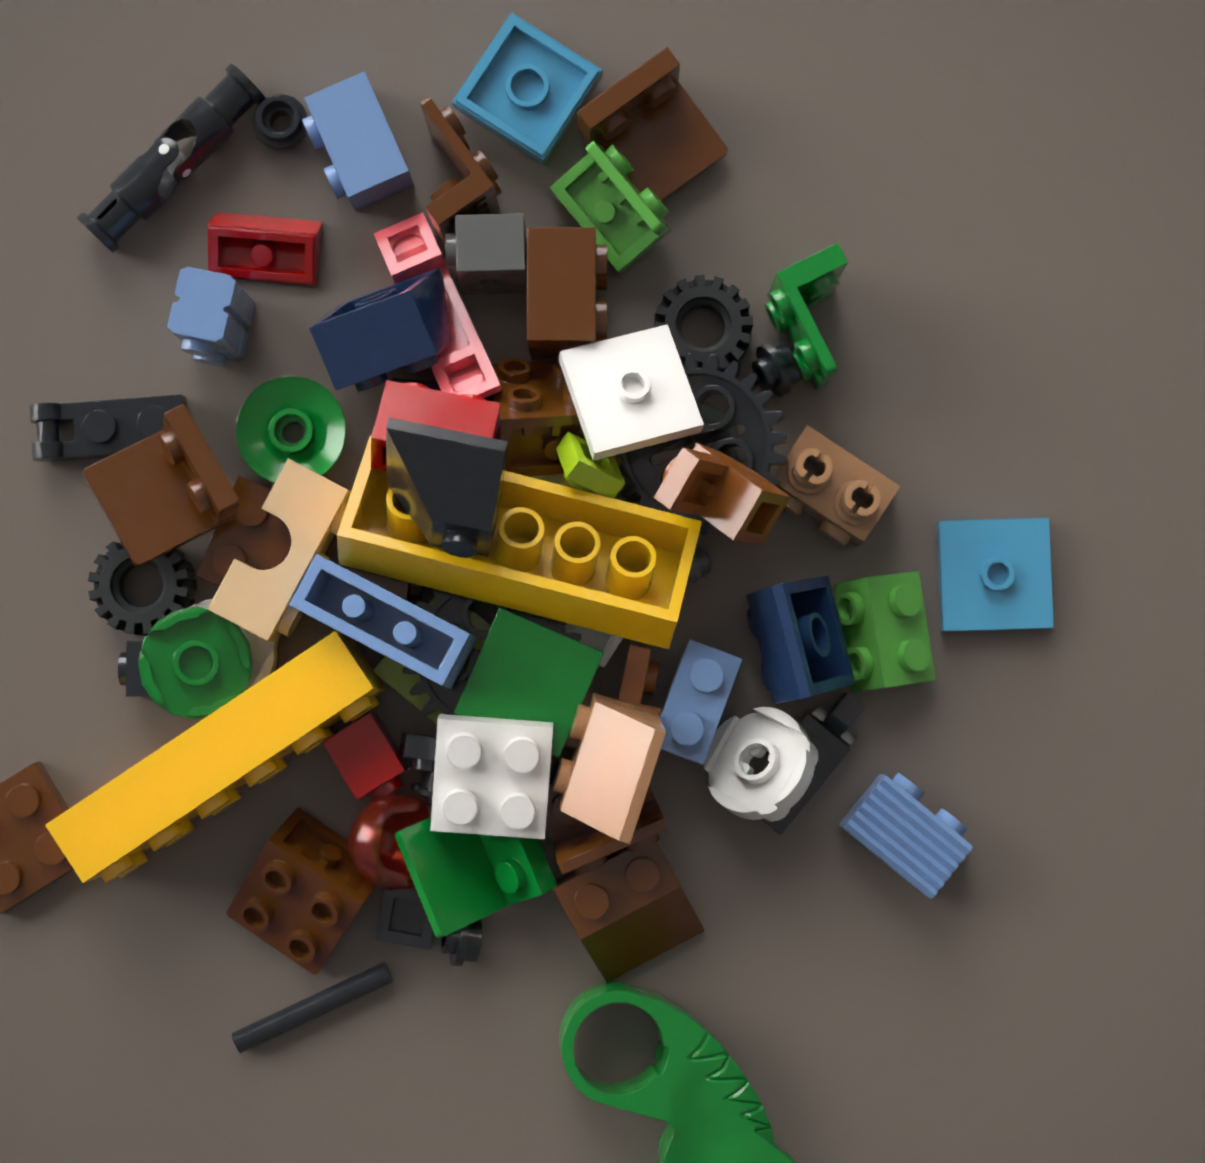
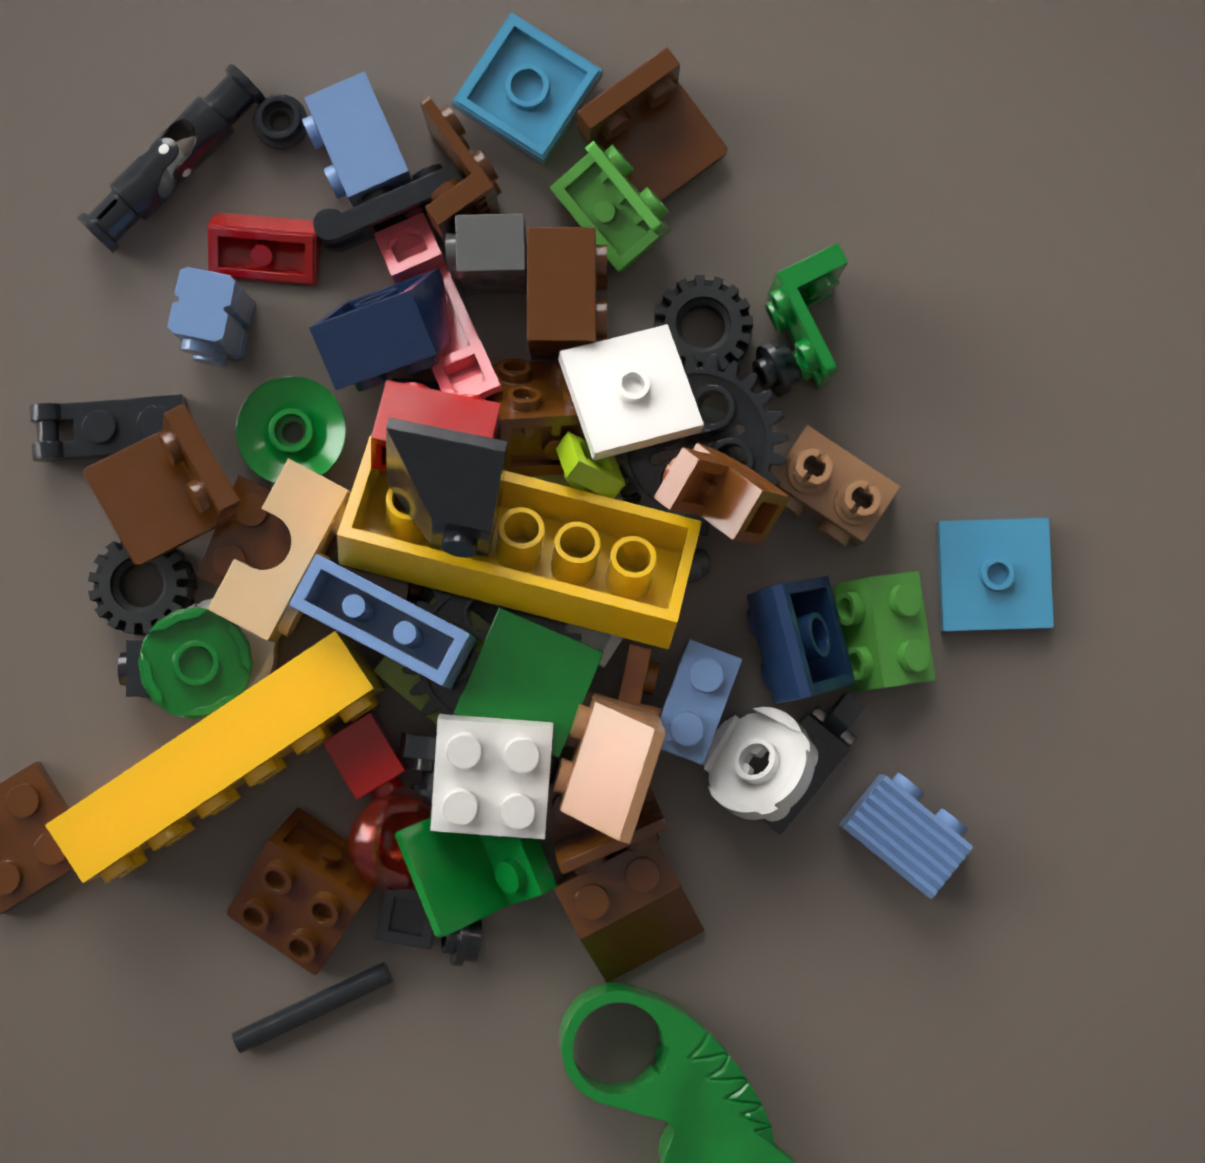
(380, 209): none -> black plate

